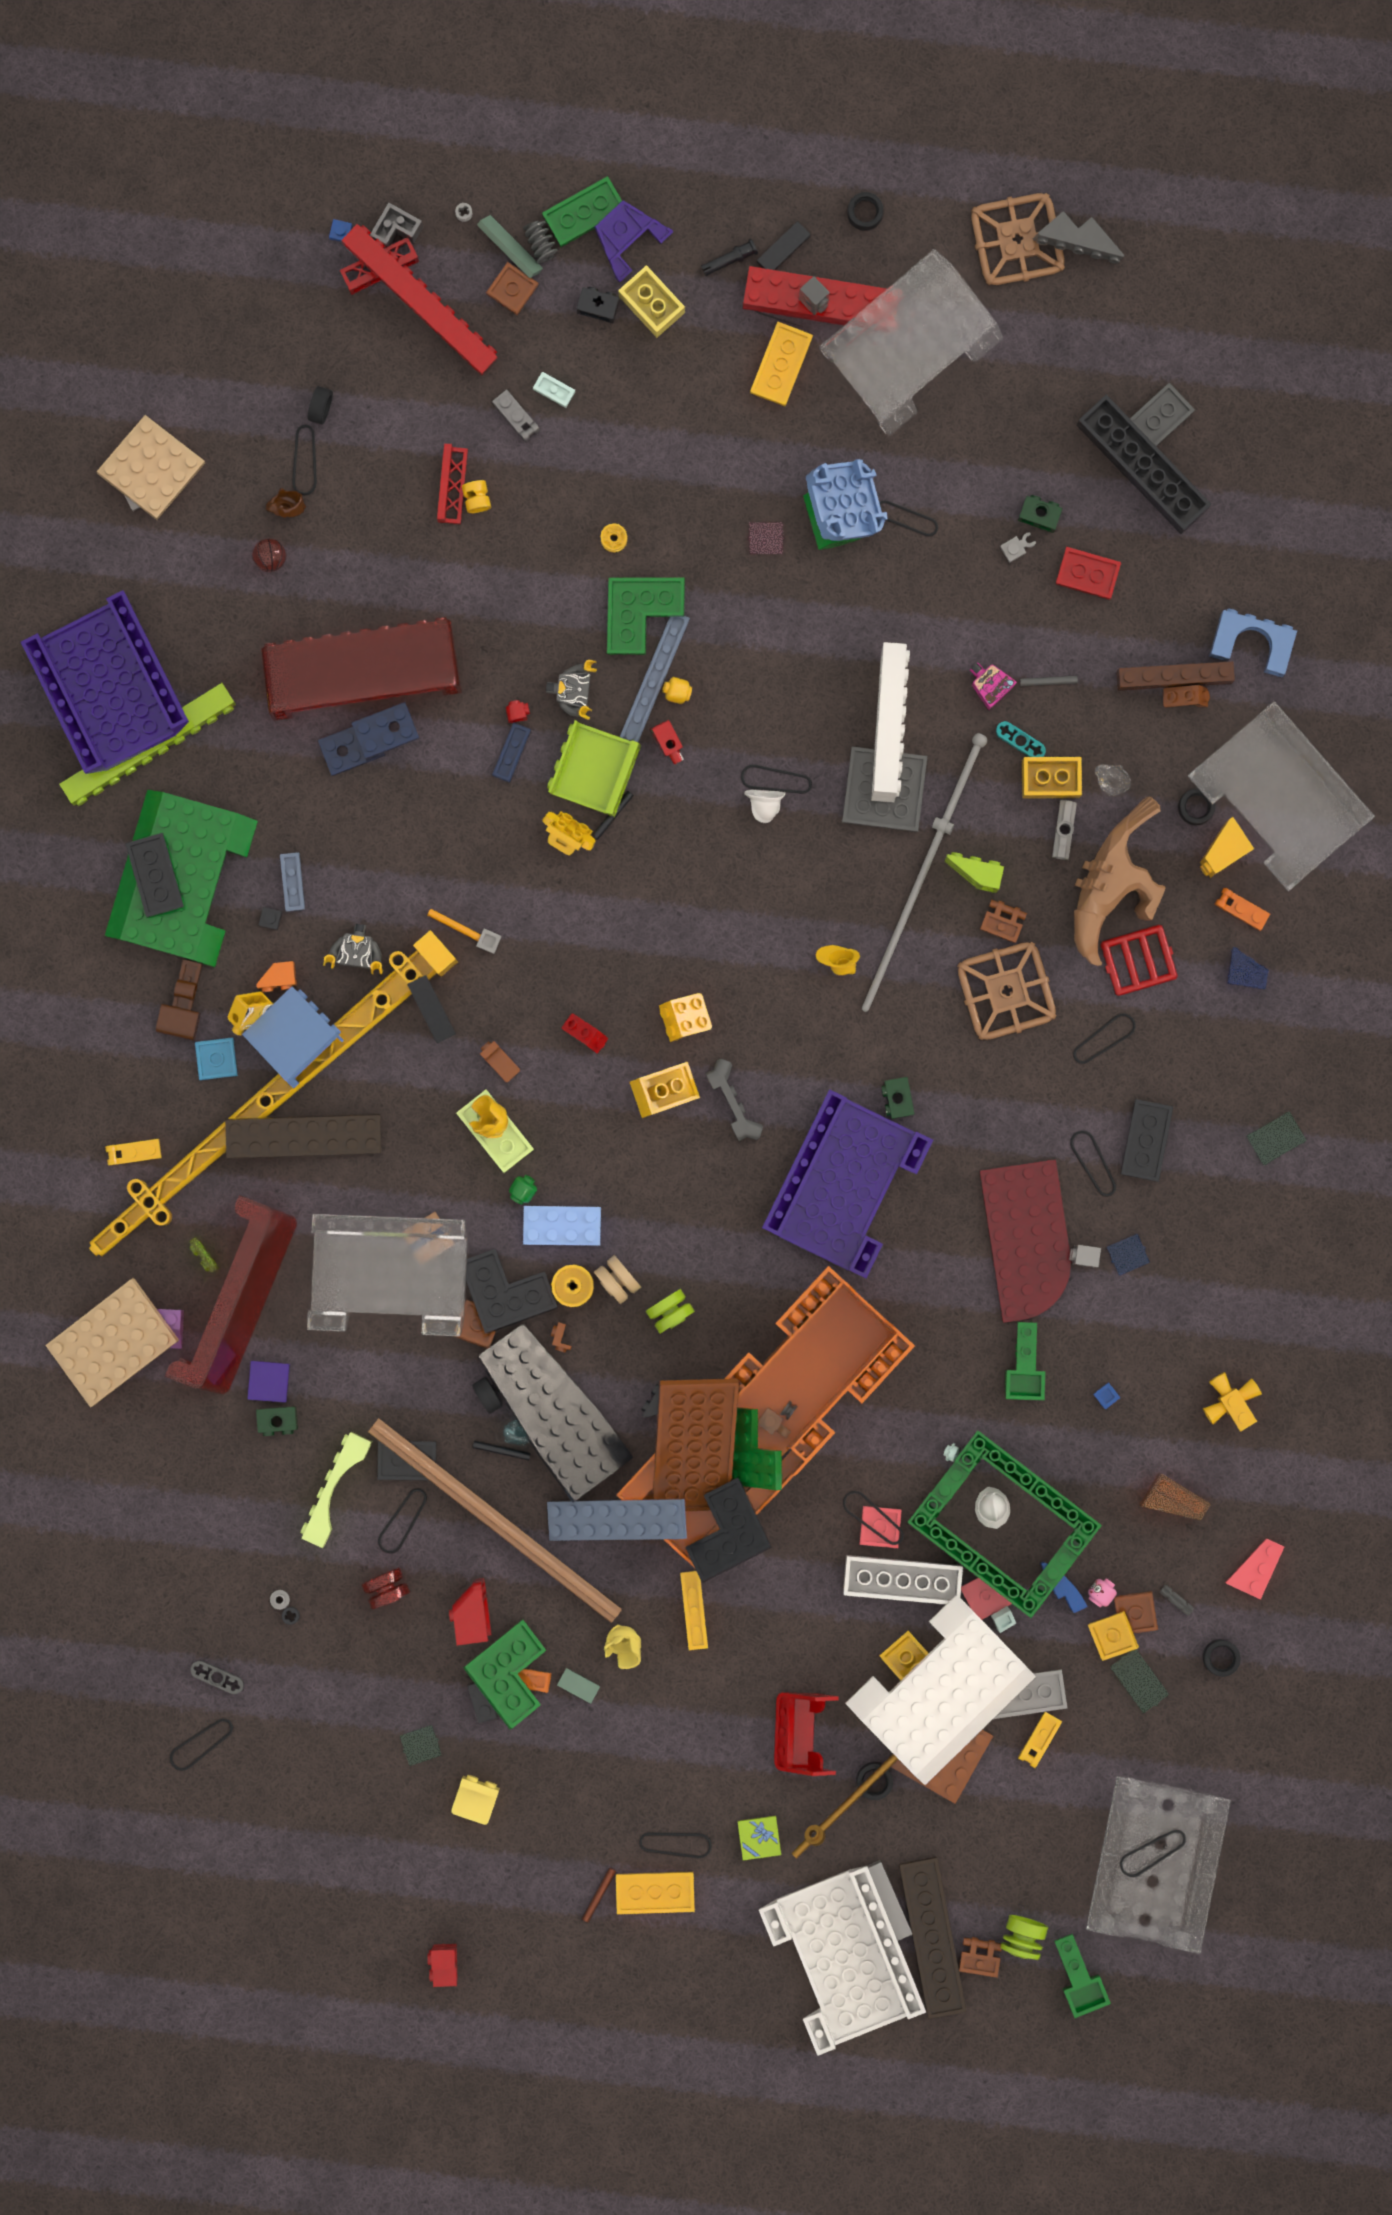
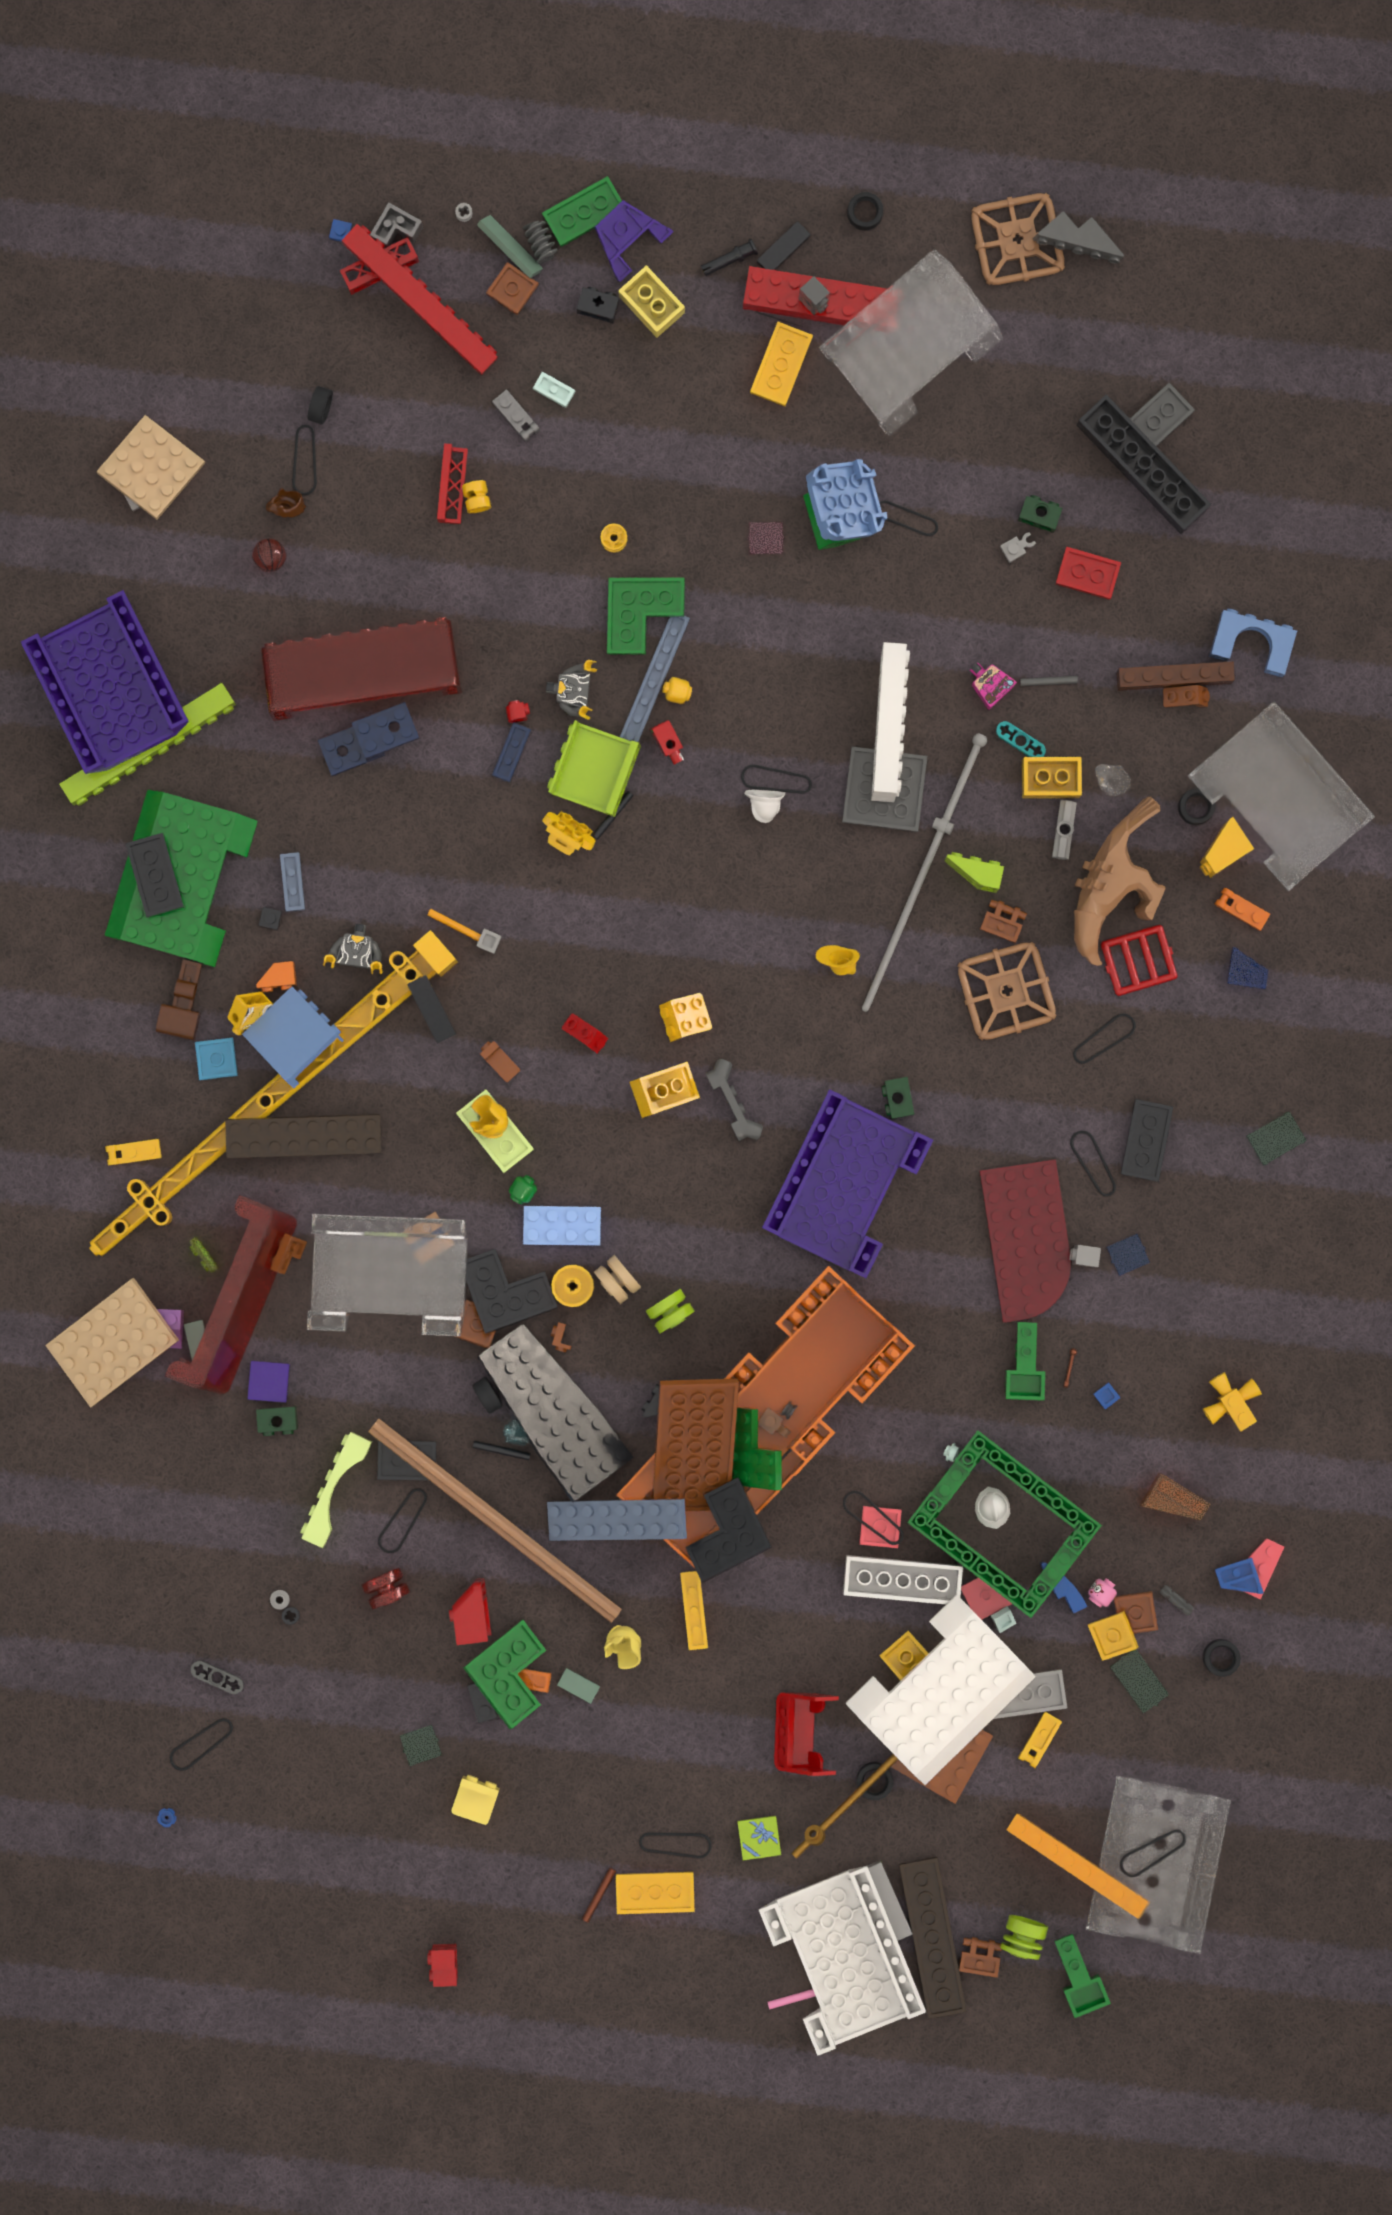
(166, 1822): none -> blue plate
(194, 1333): none -> sand green tile
(288, 1247): none -> dark orange plate
(791, 1999): none -> bright pink bar
(1073, 1352): none -> copper hinge
(1078, 1866): none -> light orange brick
(1240, 1577): none -> blue wing

